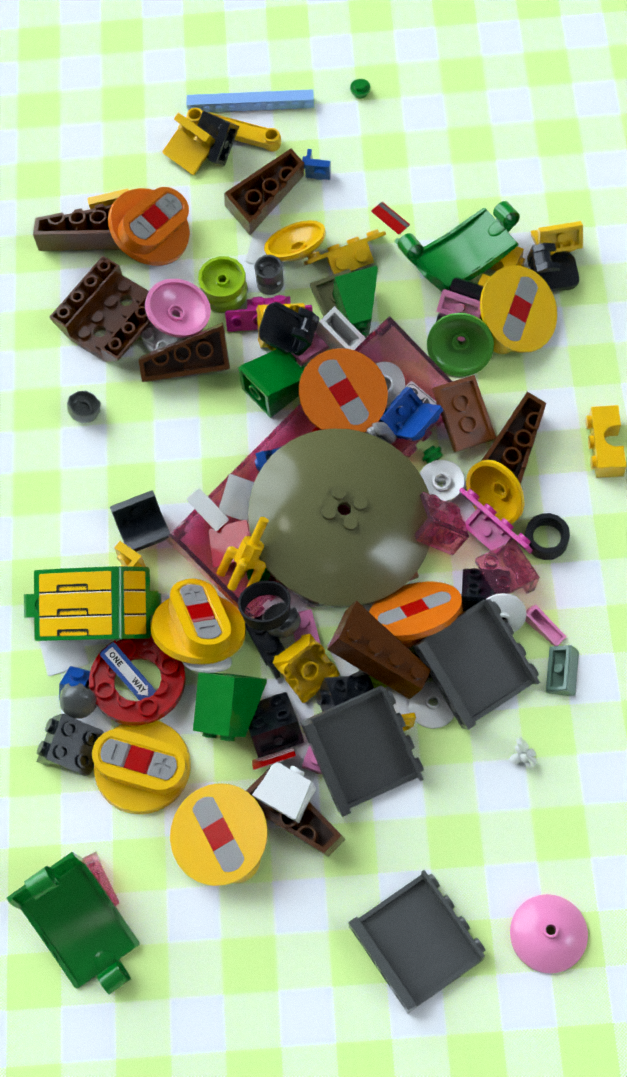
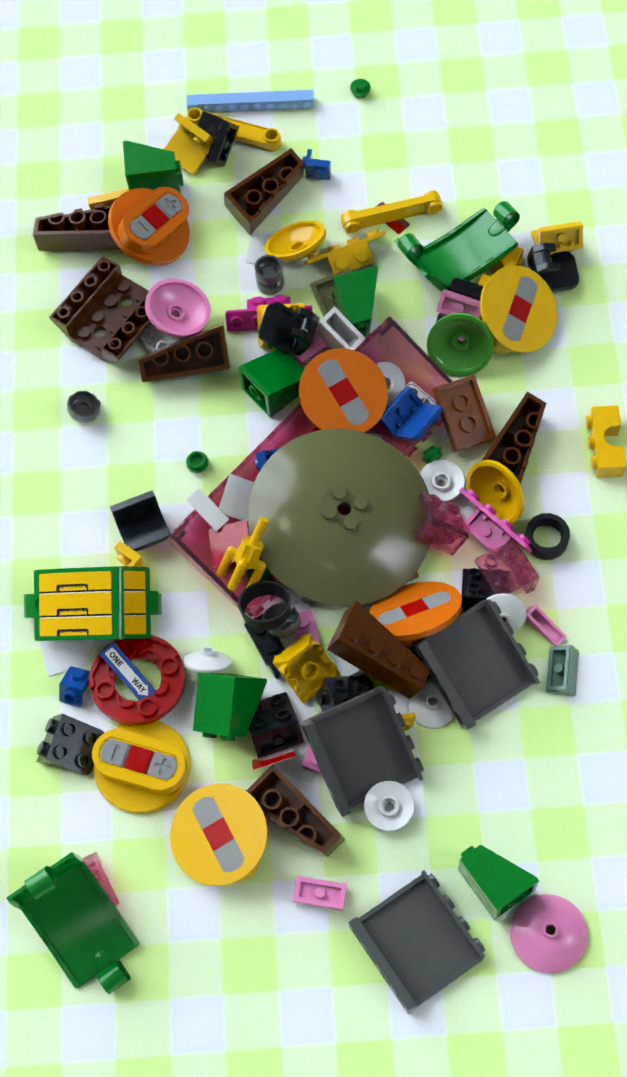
(77, 701): dark grey hair -> none
(151, 167): none -> green slope
(197, 462): none -> green plate
(197, 624): yellow piece -> none
(223, 283): lime wheel -> none
(286, 791): white torso -> none
(319, 893): none -> bright pink plate
(354, 220): none -> yellow piece
(383, 430): light grey arm -> none
(392, 793): none -> white dish
(495, 879): none -> green slope
(524, 754): white plant -> none

